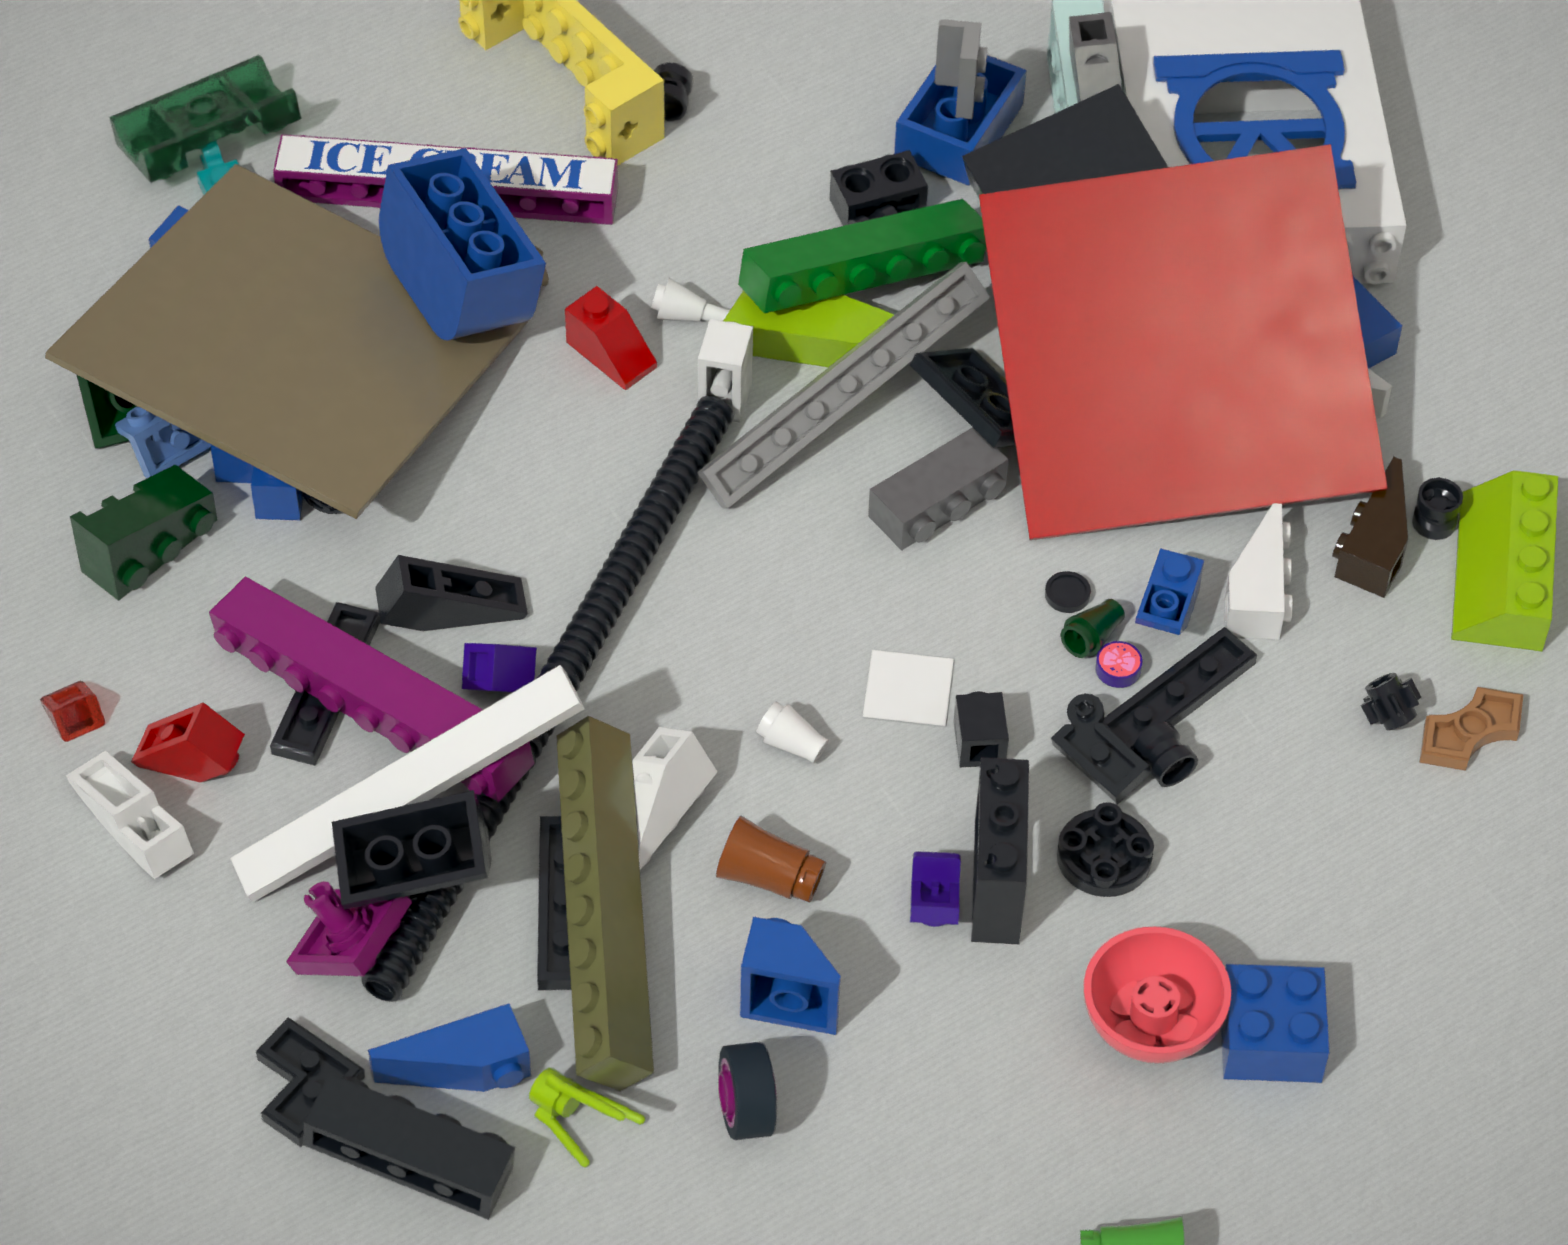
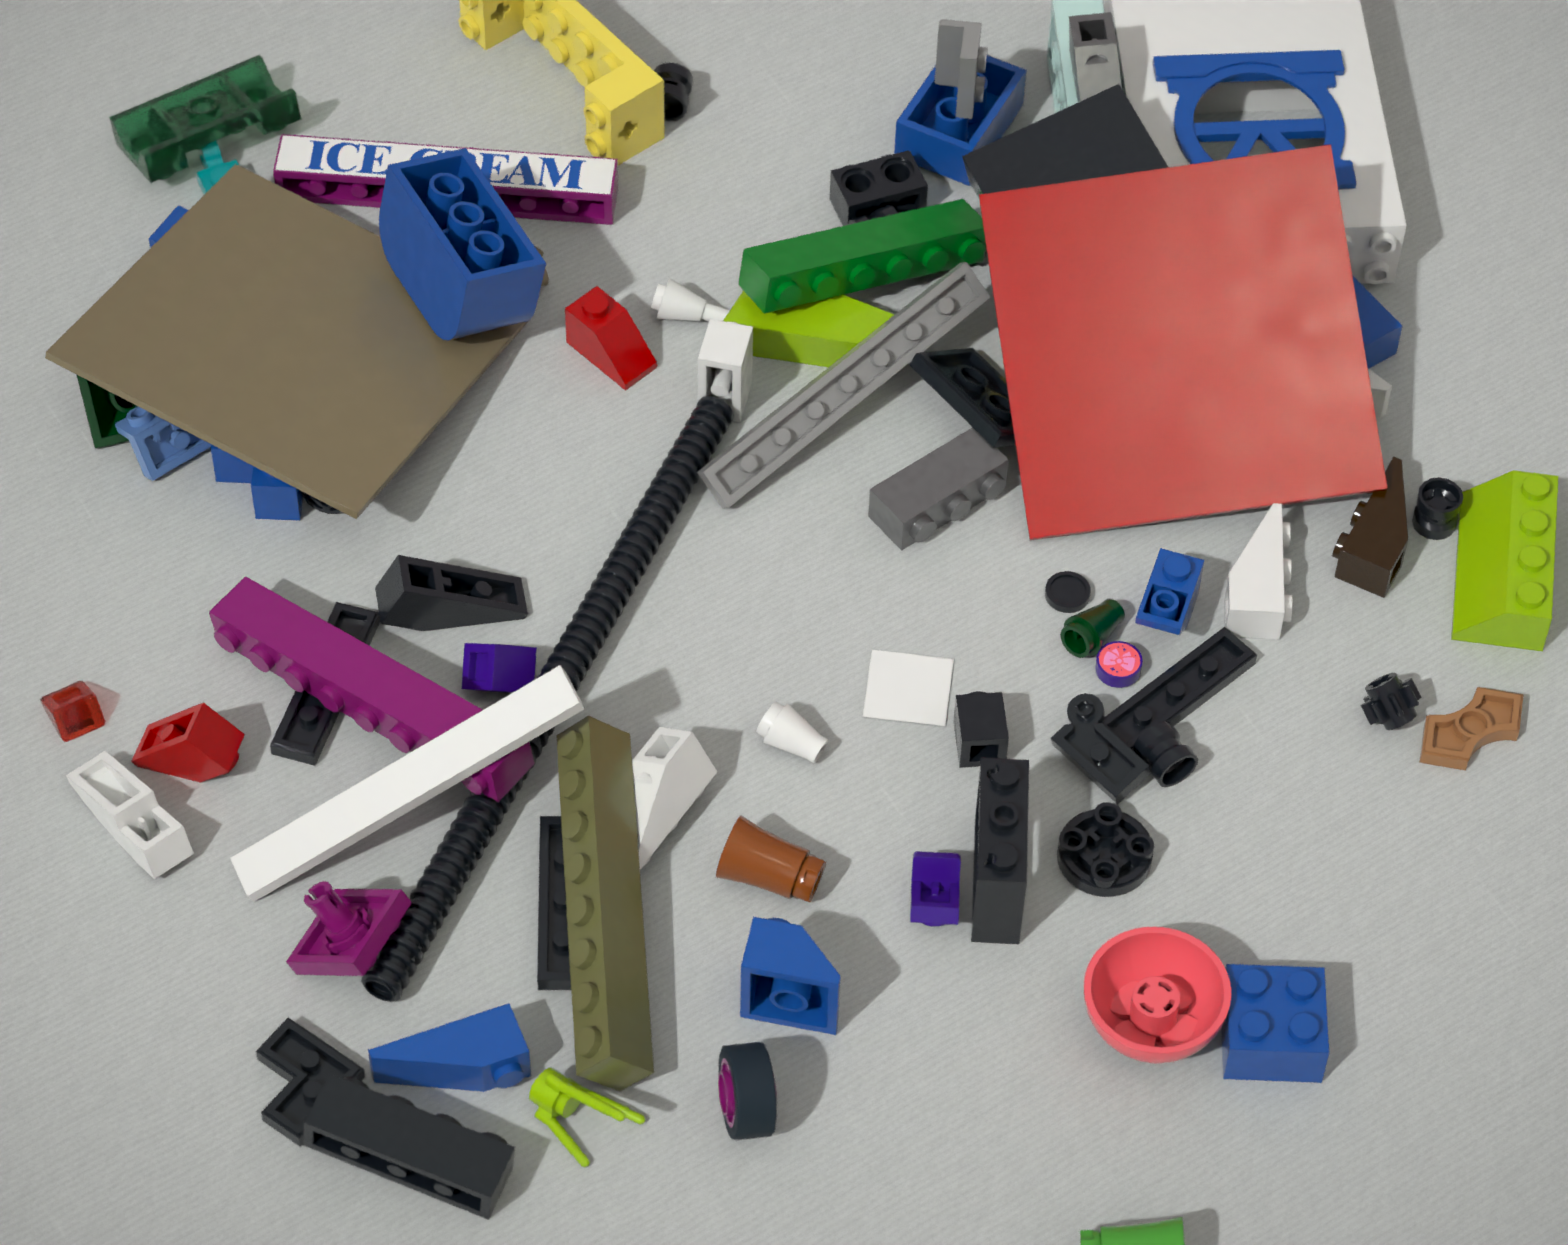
(143, 530): dark green wedge -> none
(411, 849): black slope -> none

